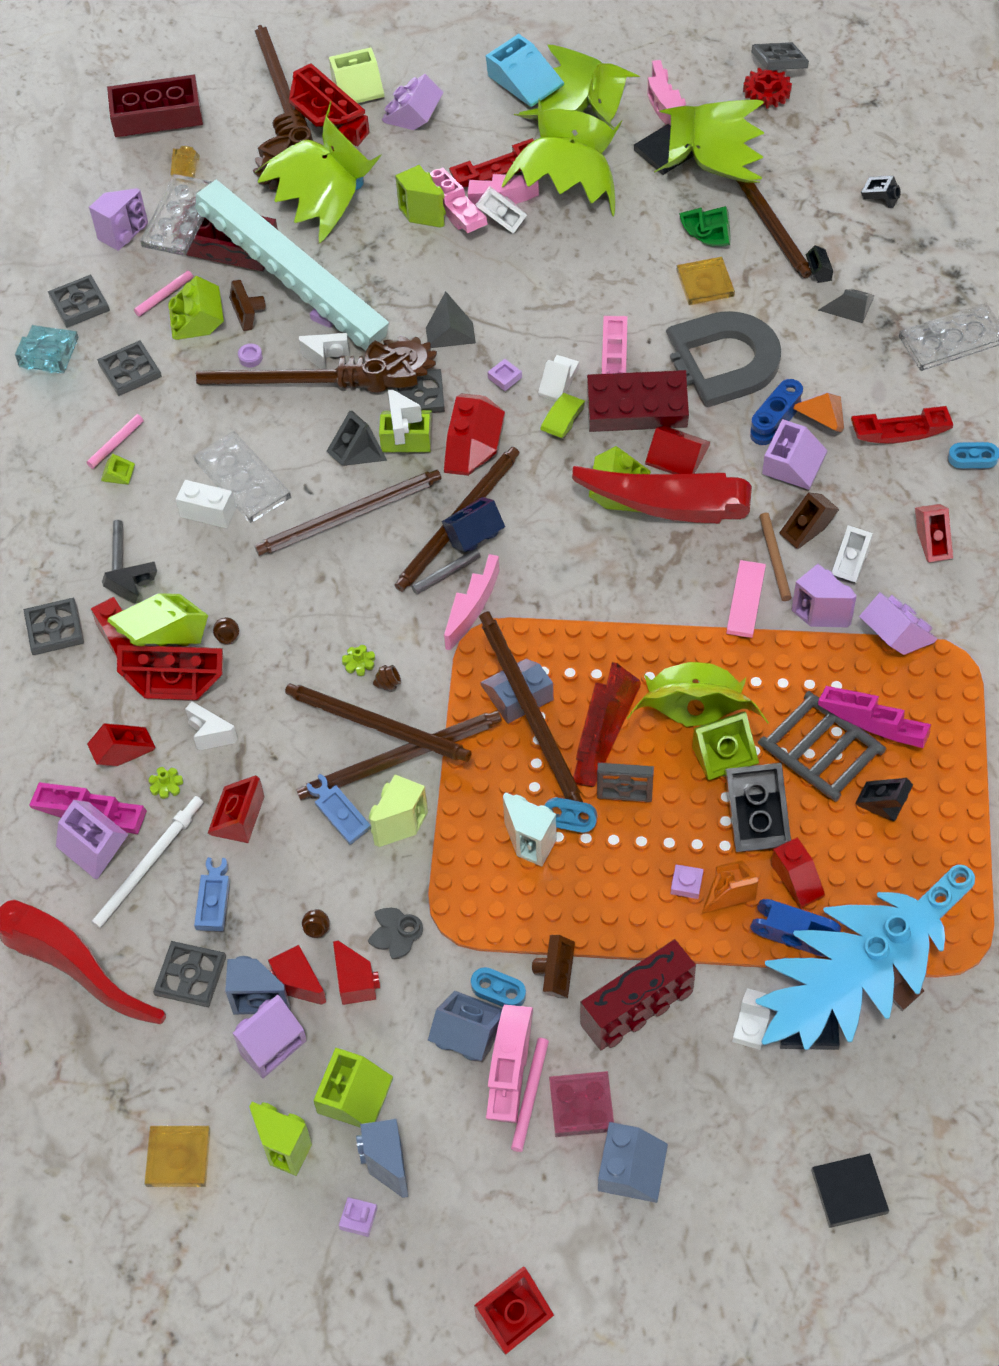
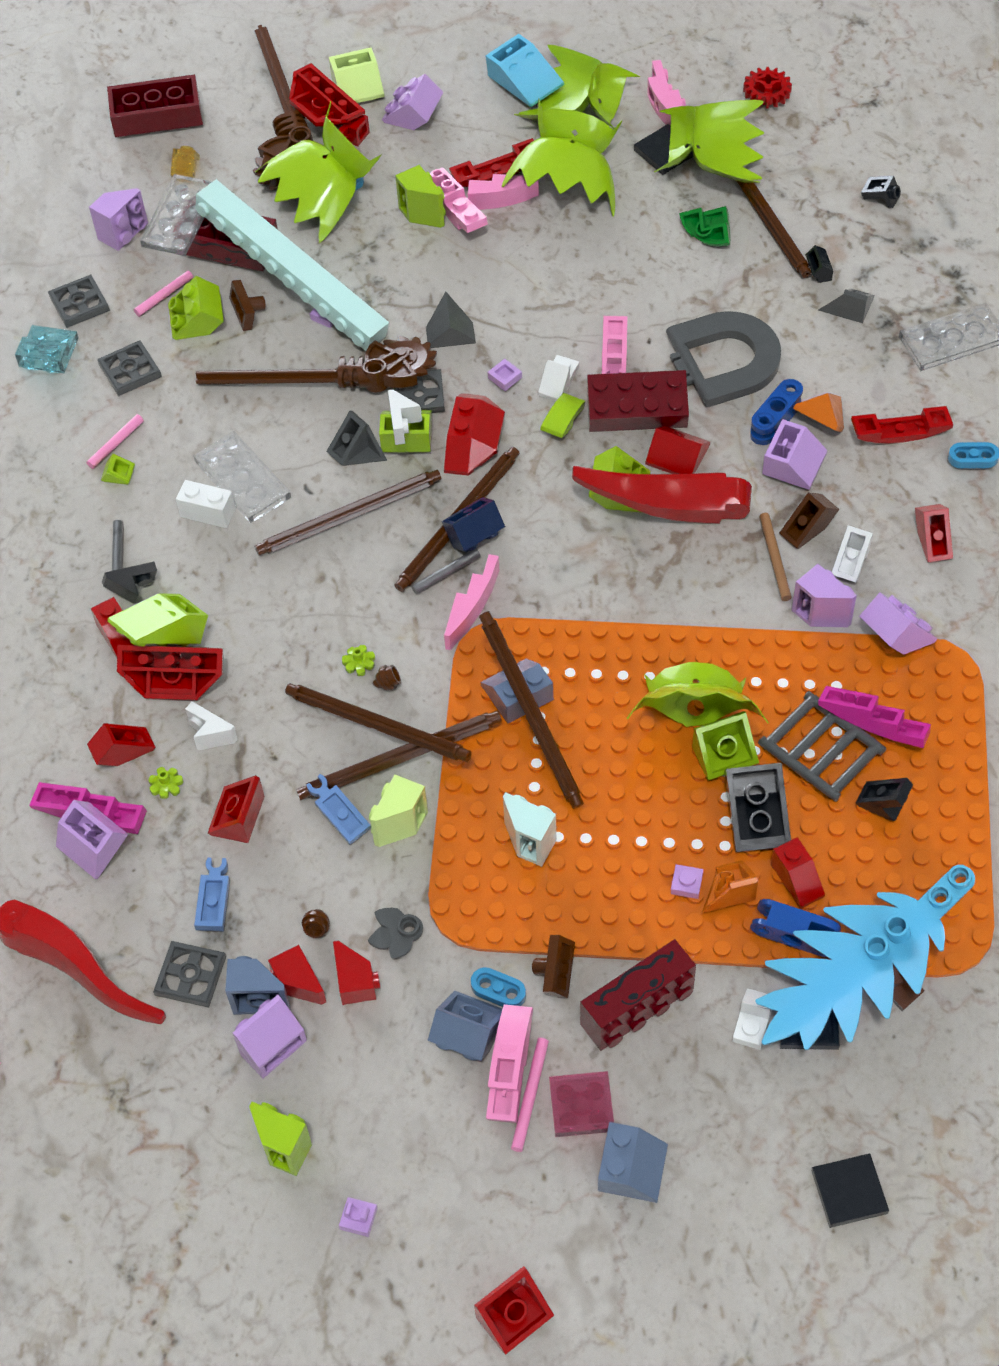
(56, 641): dark grey piece -> none
(177, 1156): clear yellow tile -> none
(180, 821): white bar -> none
(225, 630): reddish brown plate -> none
(250, 355): lavender tile -> none
(318, 347): white slope -> none
(352, 1089): lime slope -> none
(383, 1154): sand blue slope -> none
(501, 209): white slope -> none
(570, 817): dark azure plate -> none
(604, 721): clear red wedge -> none
(634, 791): dark grey piece -> none
(705, 280): clear yellow tile -> none
(746, 599): bright pink slope -> none
(774, 50): dark grey piece -> none

